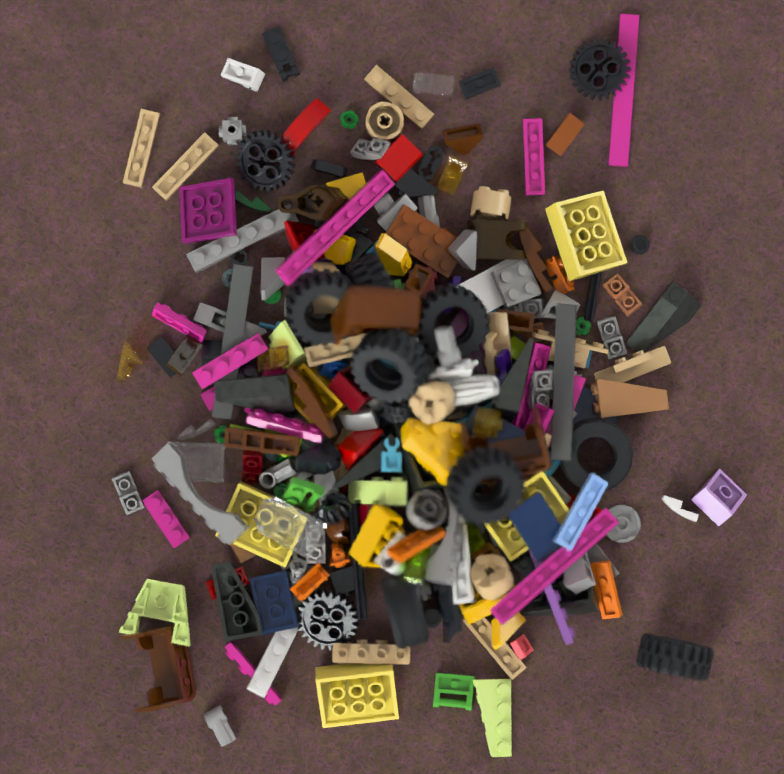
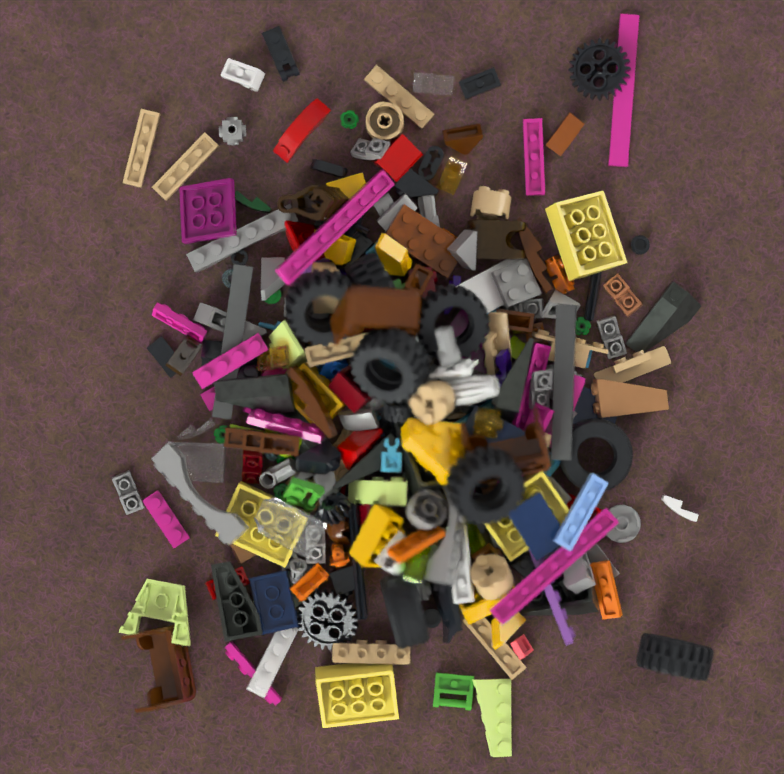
(128, 356): clear yellow slope -> none
(219, 723): light grey piece -> none
(264, 176): black gear -> none
(719, 497): lavender slope -> none

